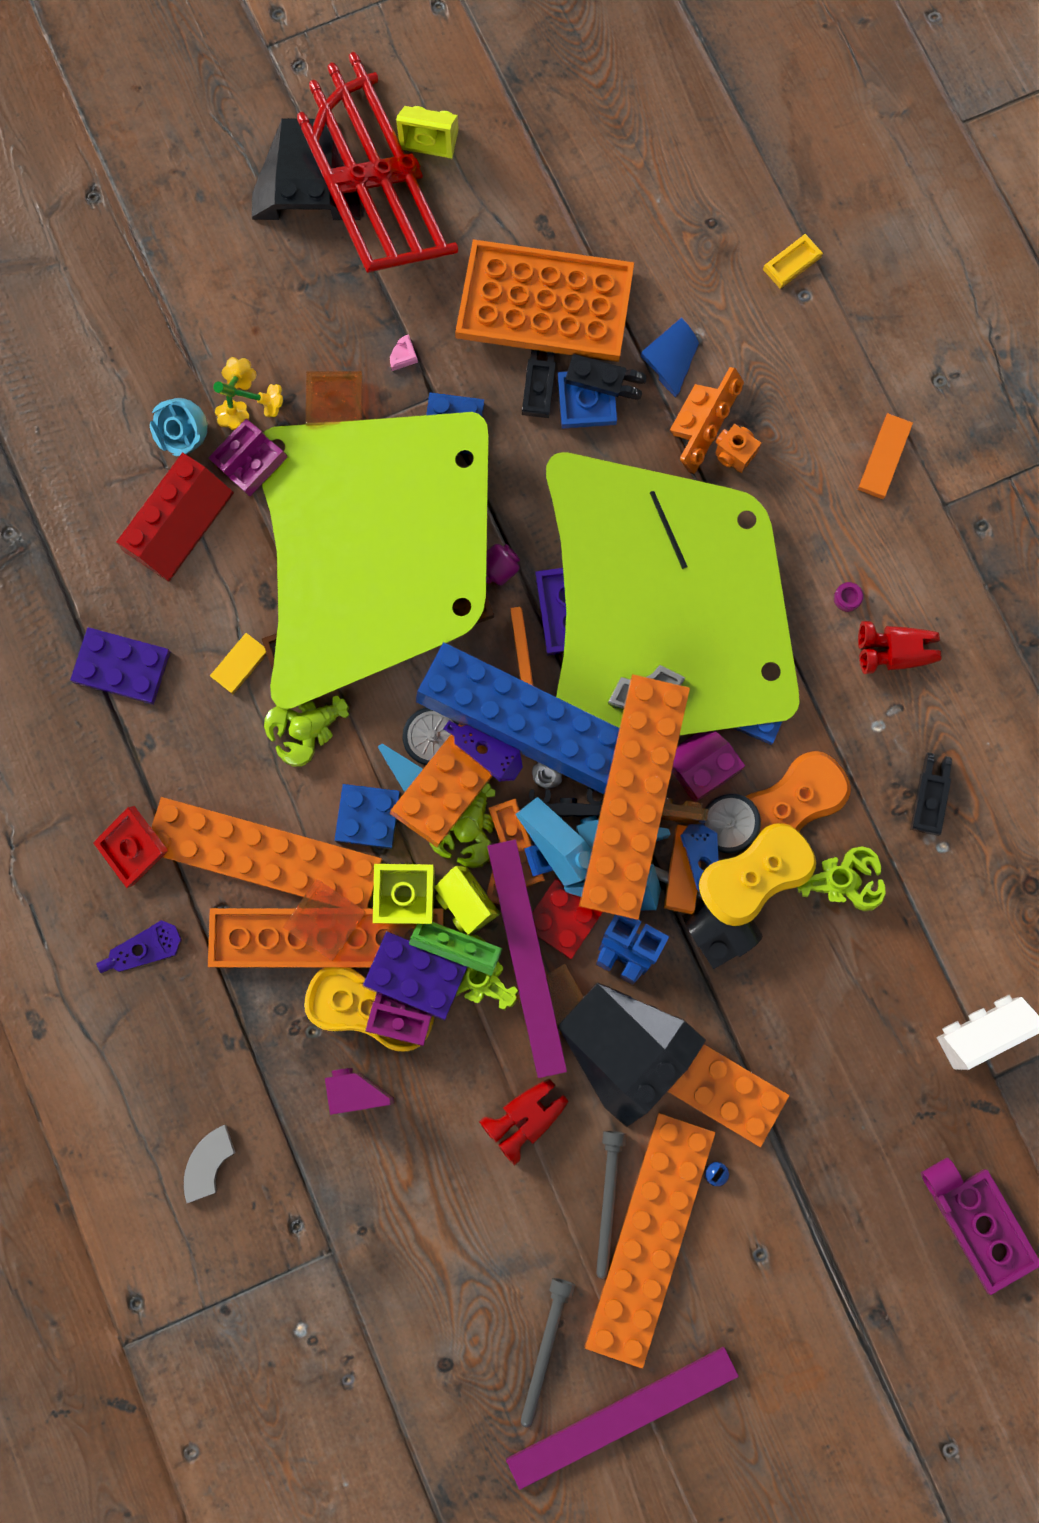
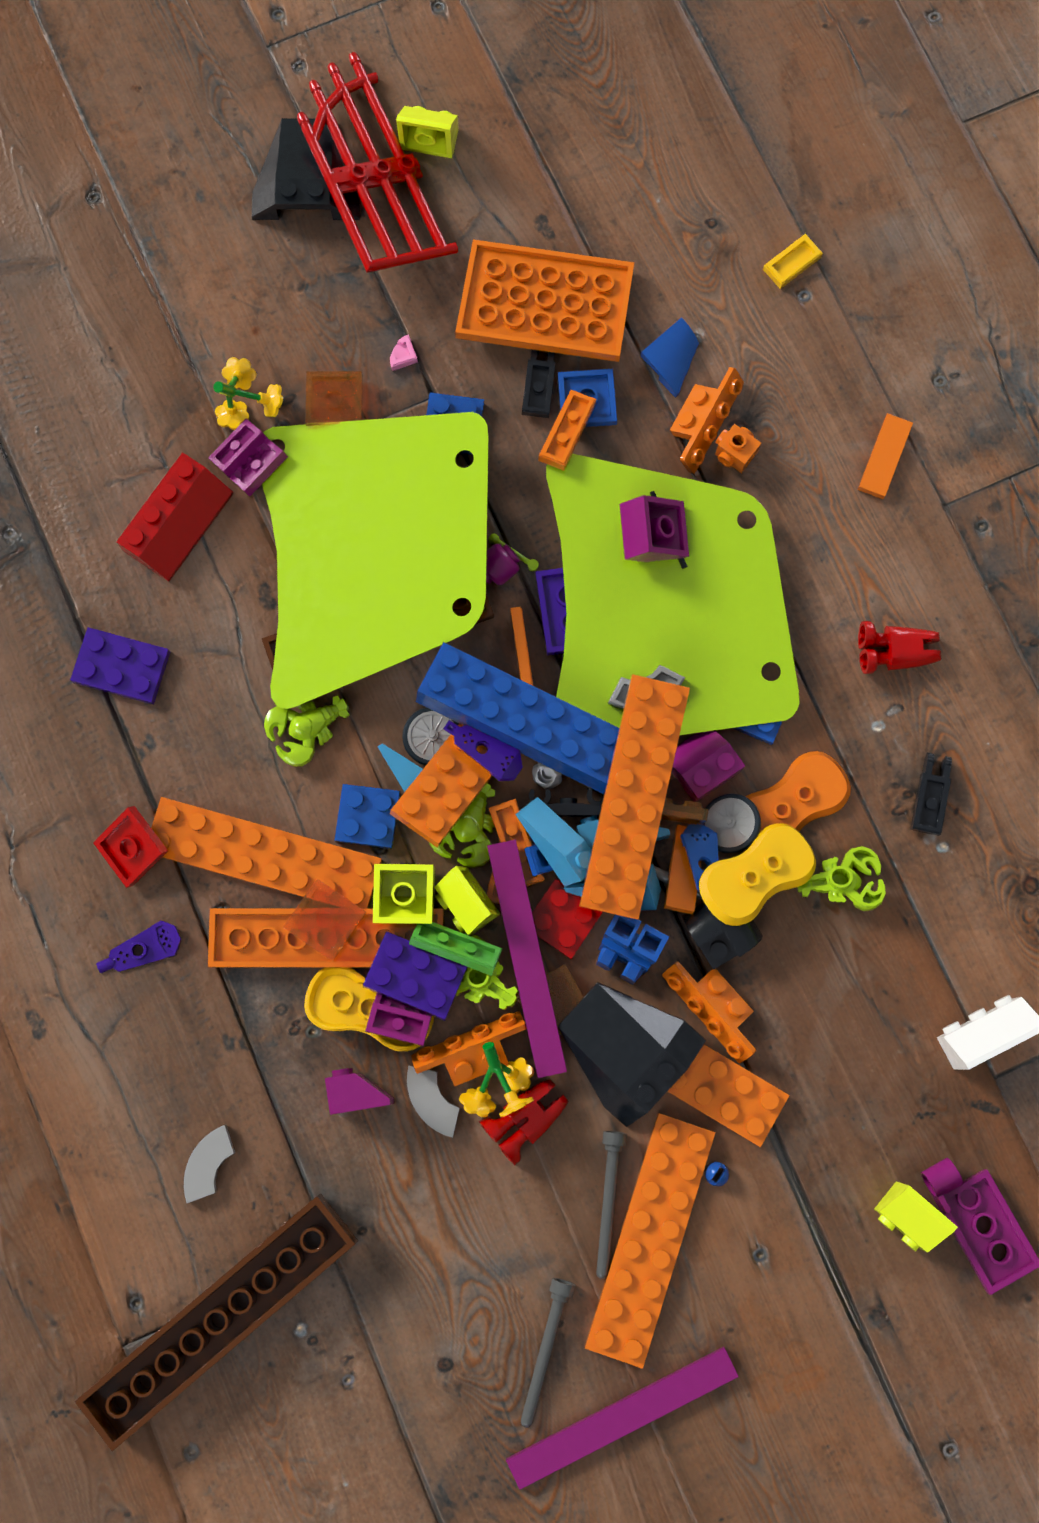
(178, 426): medium azure cylinder -> none
(216, 1322): none -> reddish brown brick
(239, 663): yellow tile -> none
(430, 1103): none -> light grey tile
(464, 1053): none -> orange bracket
(515, 1078): none -> yellow plant
(531, 564): none -> lime hinge
(567, 430): none -> orange tile
(604, 377): black hinge -> none
(654, 529): none -> magenta slope
(716, 1006): none -> orange bracket
(848, 597): magenta tile -> none
(914, 1217): none -> neon yellow slope

